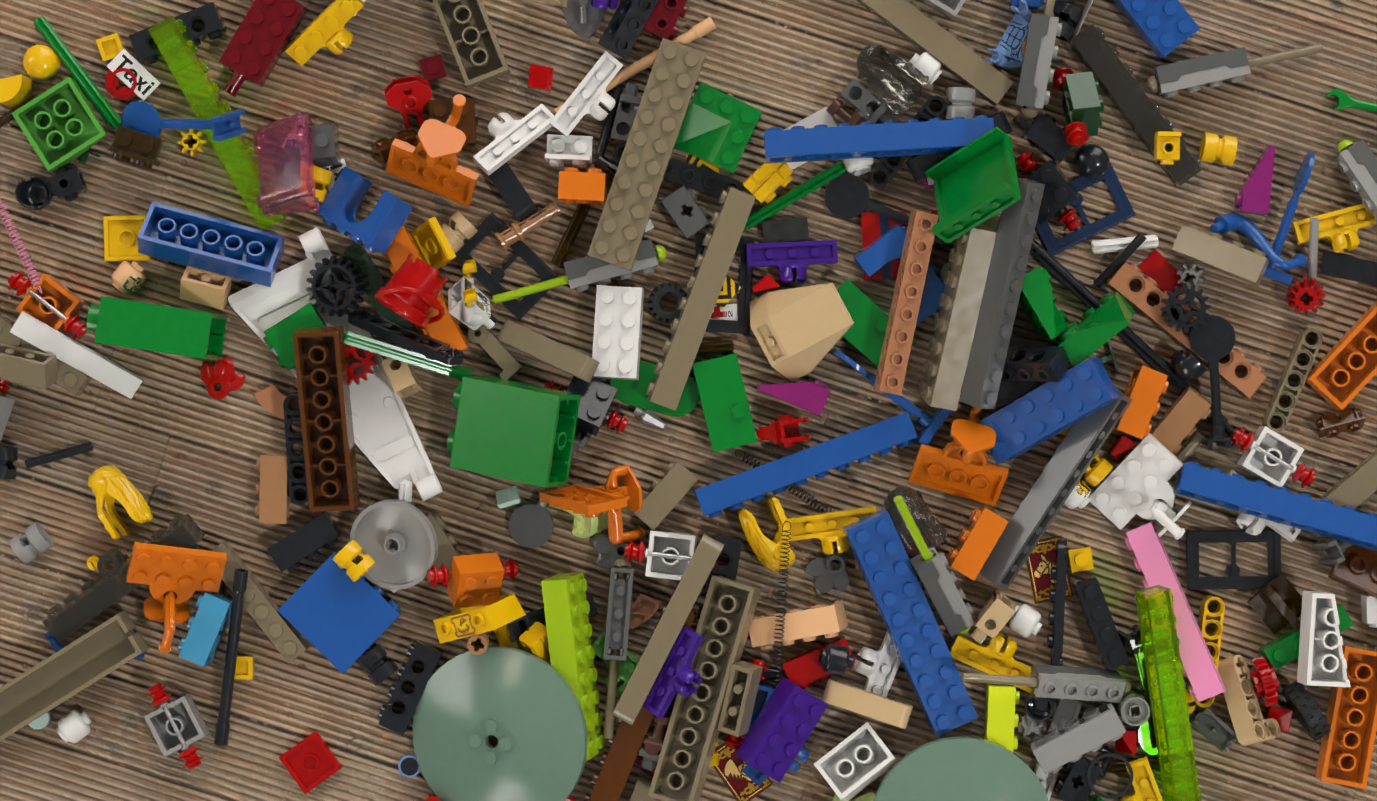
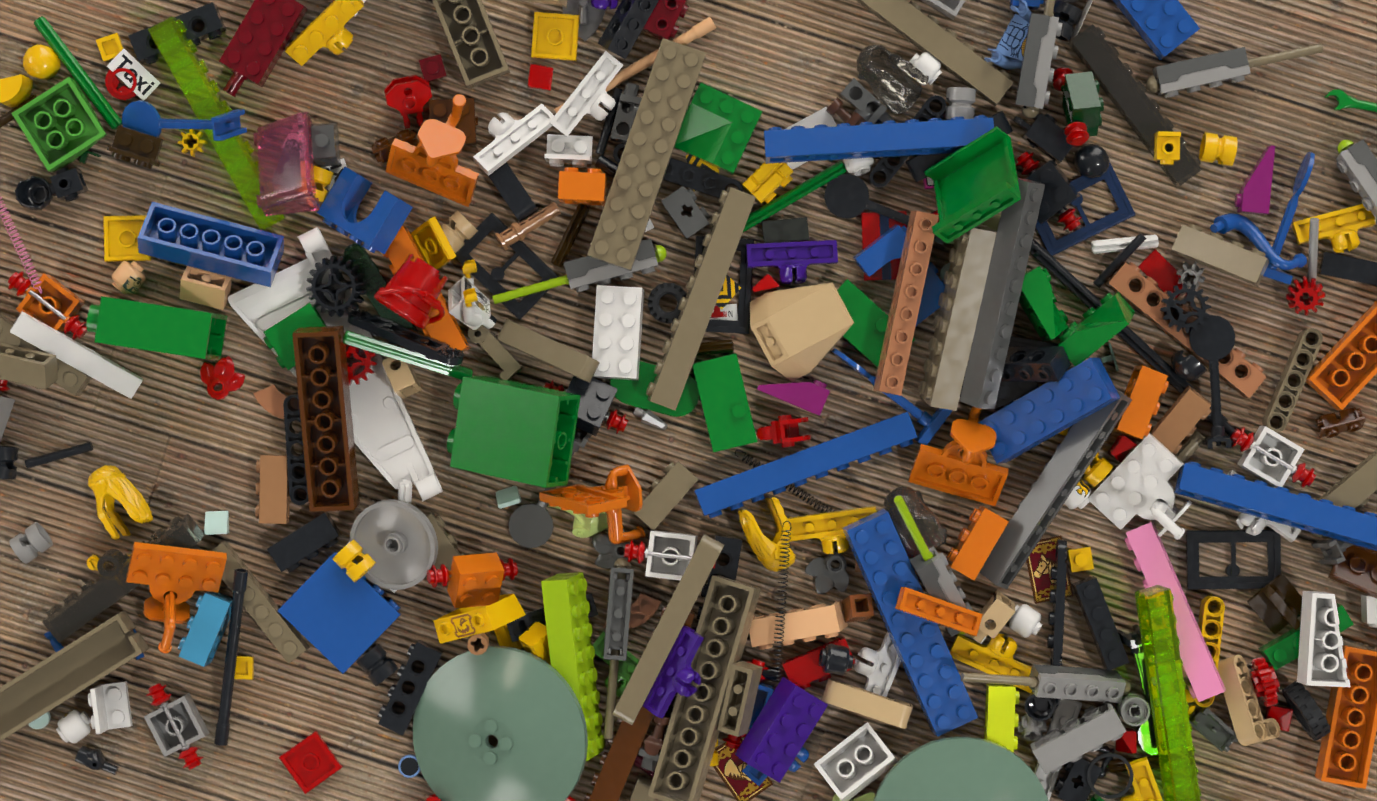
(94, 760): none -> black piece
(110, 706): none -> white bracket
(216, 522): none -> light aqua slope
(555, 36): none -> yellow tile
(858, 607): none -> dark orange brick
(938, 611): none -> orange plate

